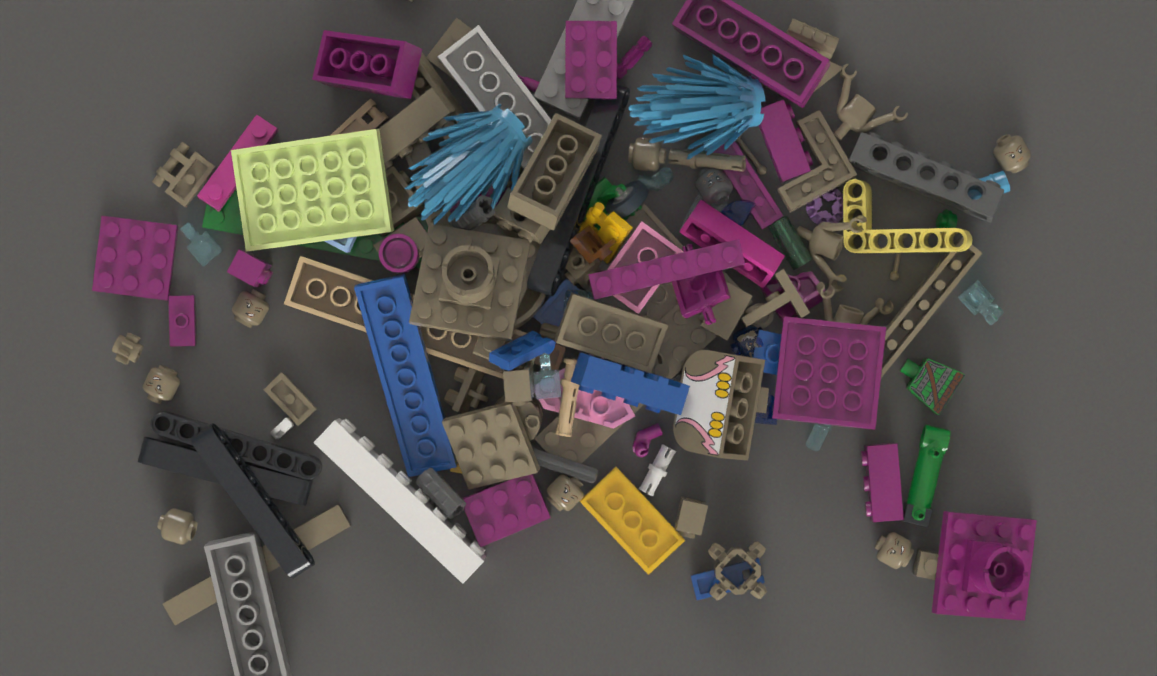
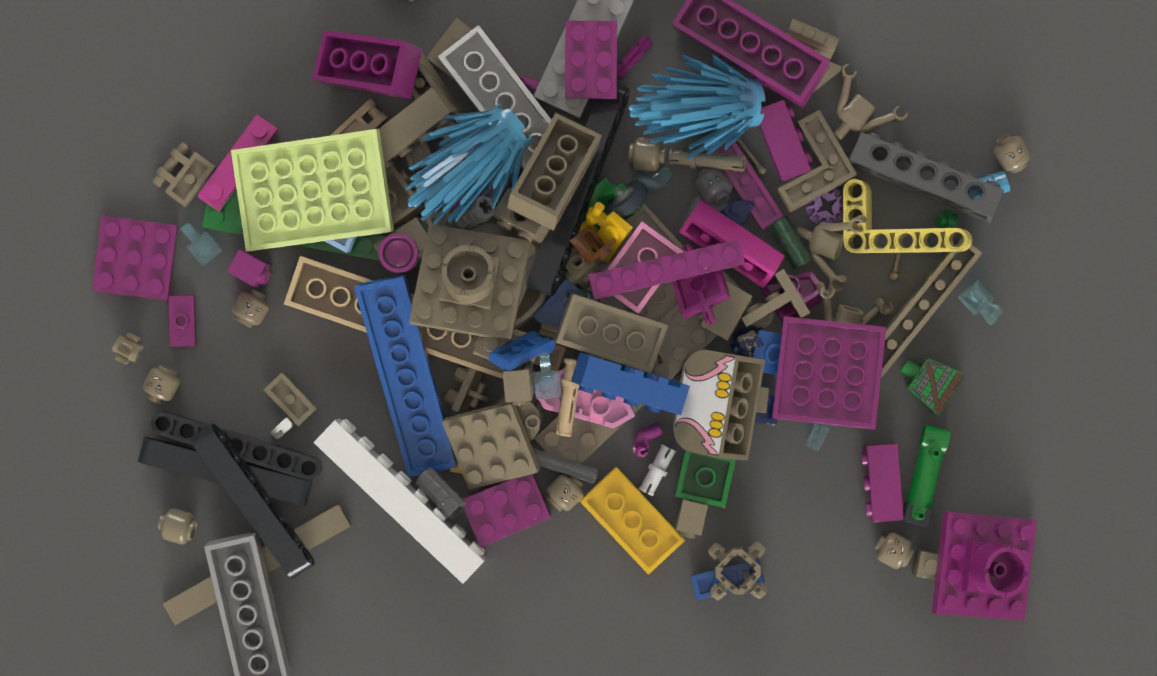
(704, 478): none -> green brick

